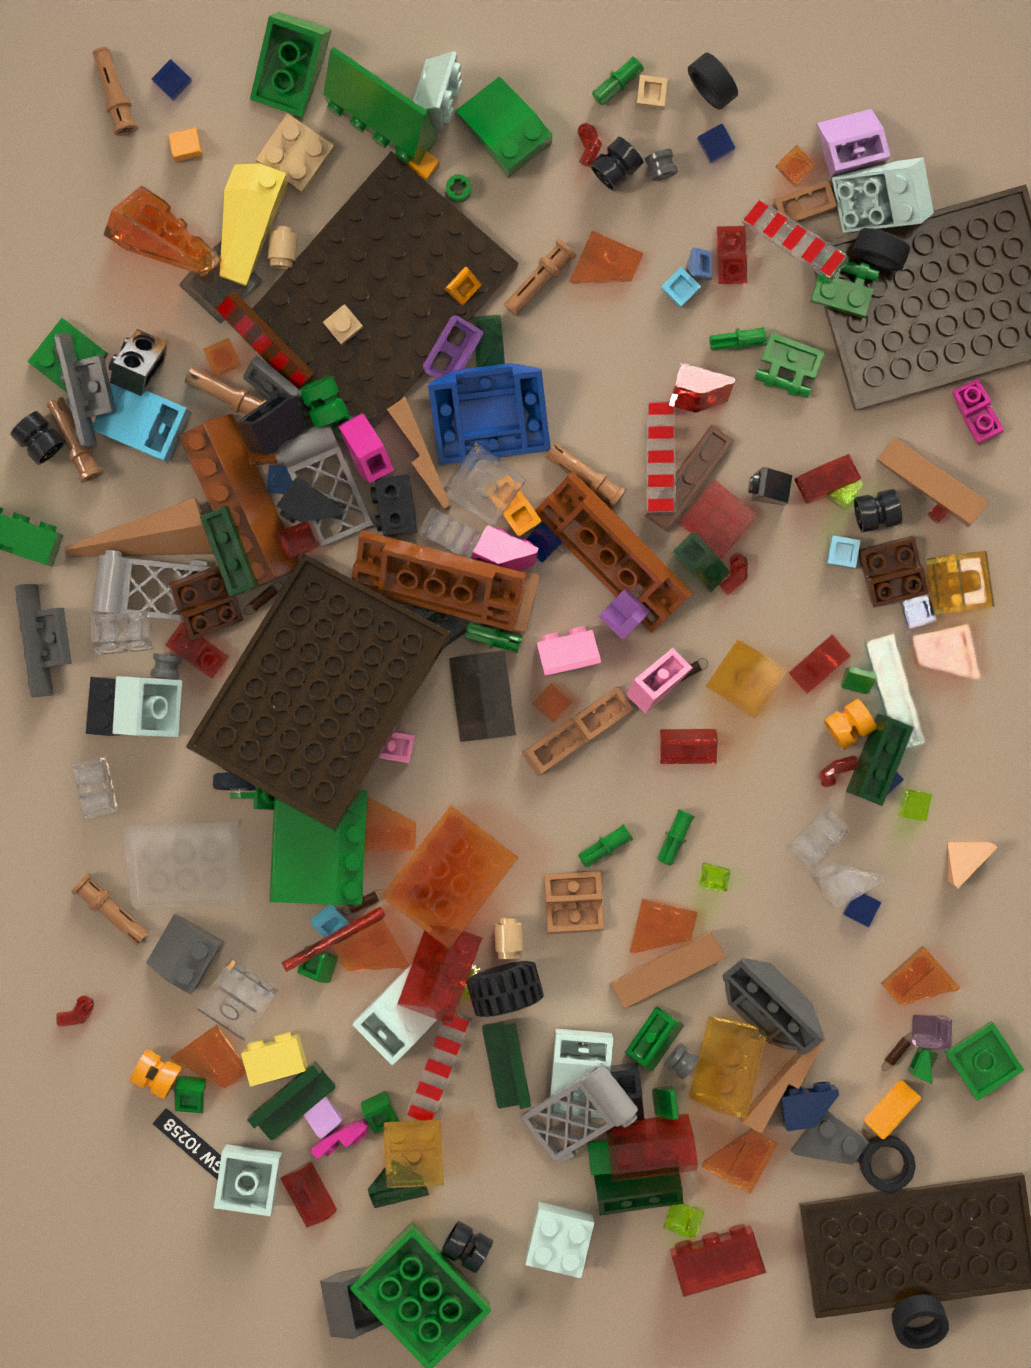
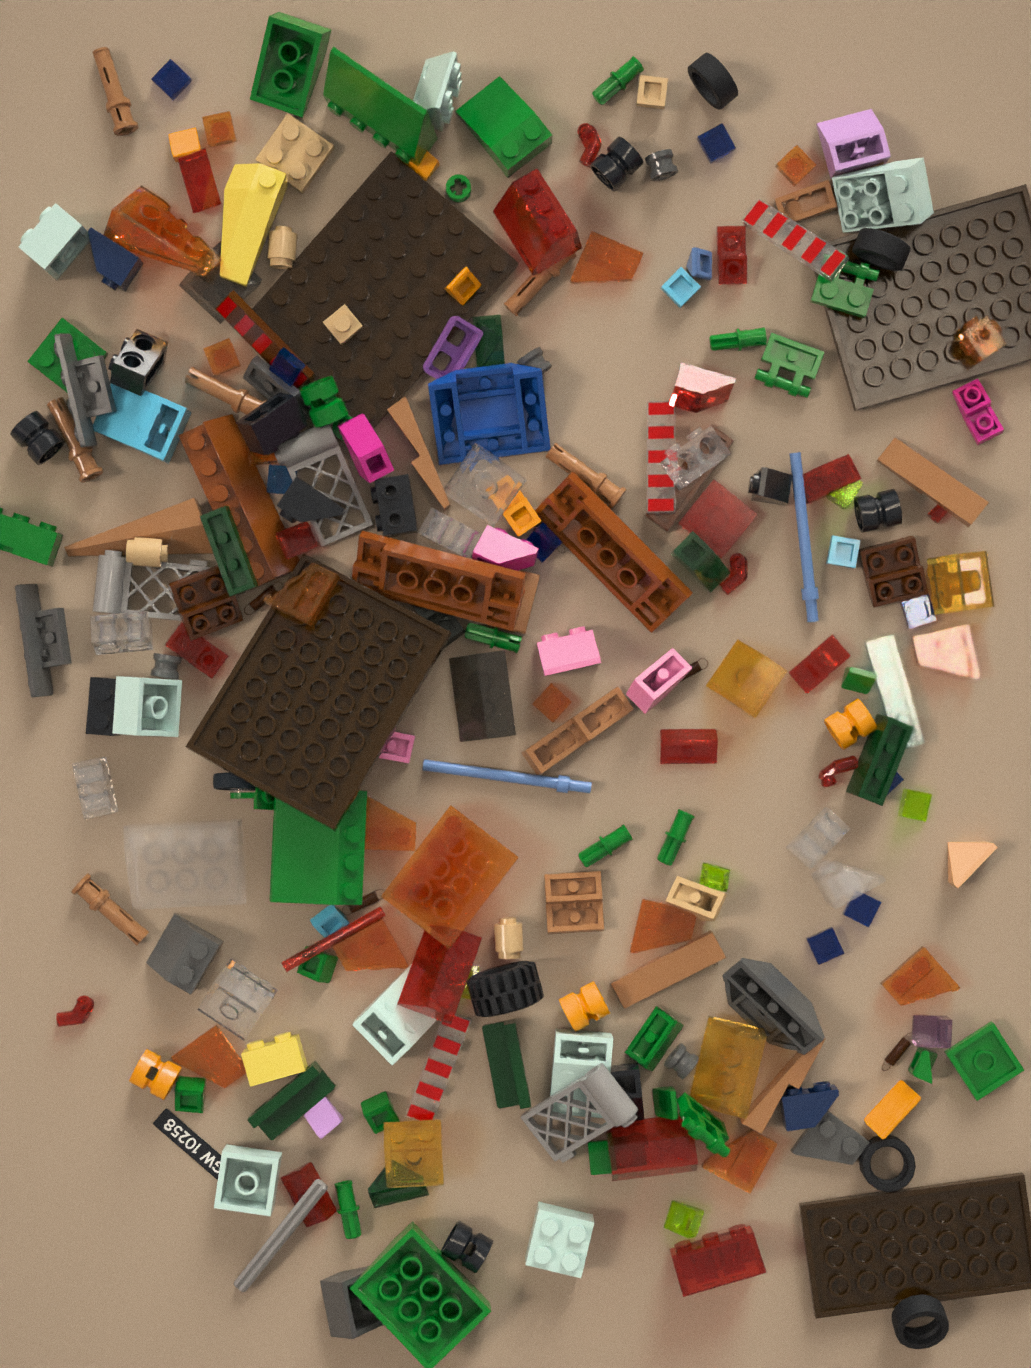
(54, 241): none -> light aqua brick
(113, 261): none -> dark blue slope
(146, 552): none -> tan brick
(199, 180): none -> clear red slope
(219, 129): none -> clear orange plate
(280, 1235): none -> light grey axle
(287, 366): none -> clear blue tile
(305, 593): none -> clear orange wing
(346, 1134): dark pink slope -> none
(348, 1209): none -> green axle
(535, 359): none -> dark grey wheel
(536, 223): none -> clear red slope
(562, 783): none -> medium blue bar
(584, 1006): none -> light orange wheel
(624, 613): medium lavender panel -> none
(637, 1193): dark green panel -> none
(696, 460): none -> clear brick
(696, 899): none -> tan slope
(703, 1125): none -> green plate
(809, 592): none -> medium blue bar
(825, 945): none -> clear blue tile
(981, 347): none -> clear orange brick

